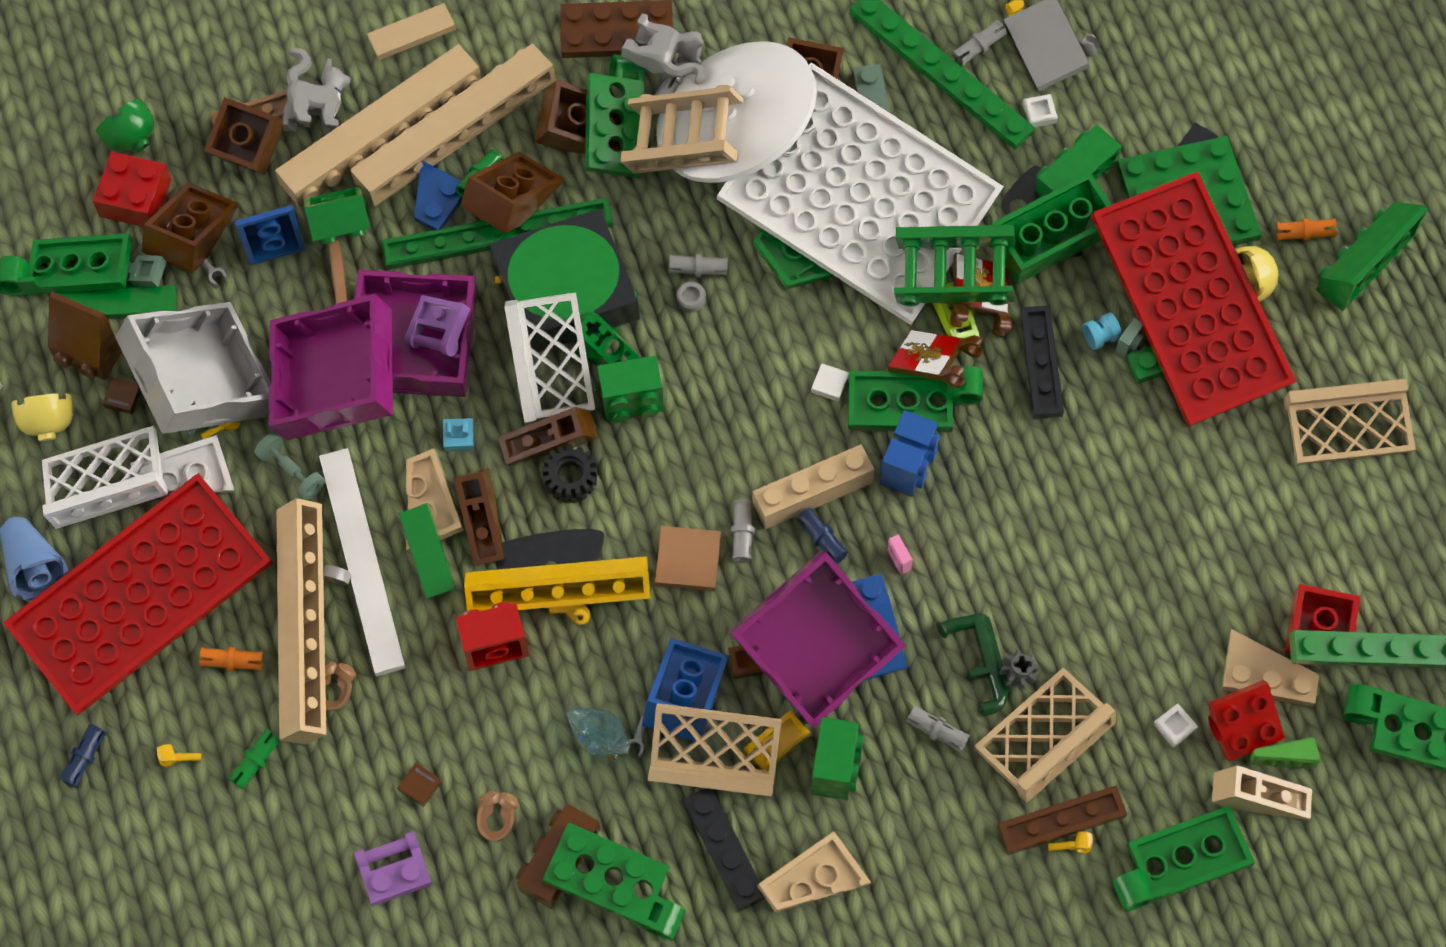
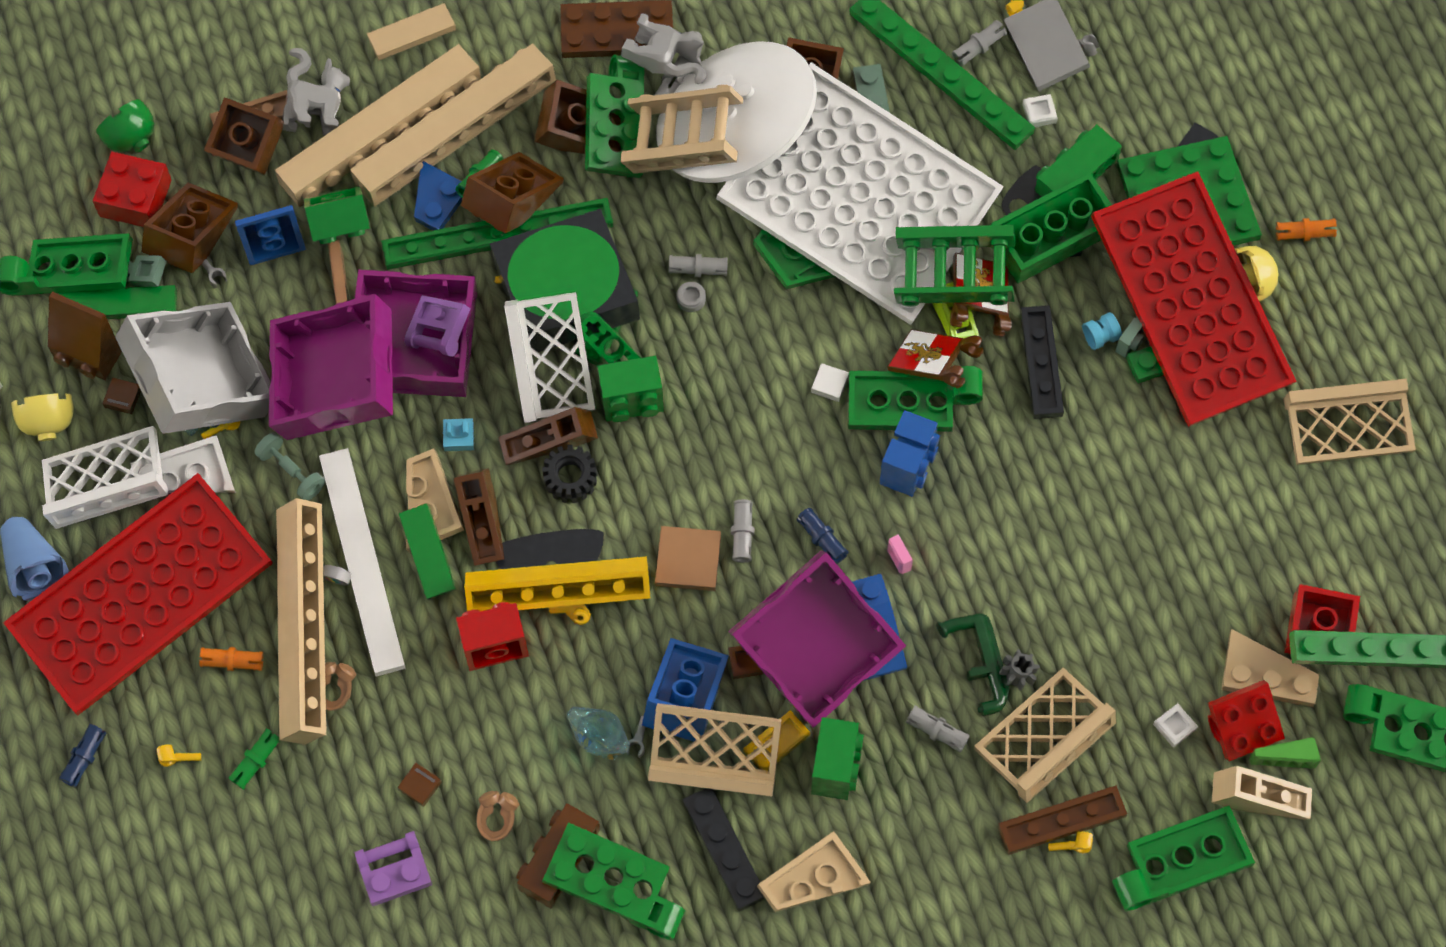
(813, 486): tan brick -> none
(1370, 253): green slope -> none

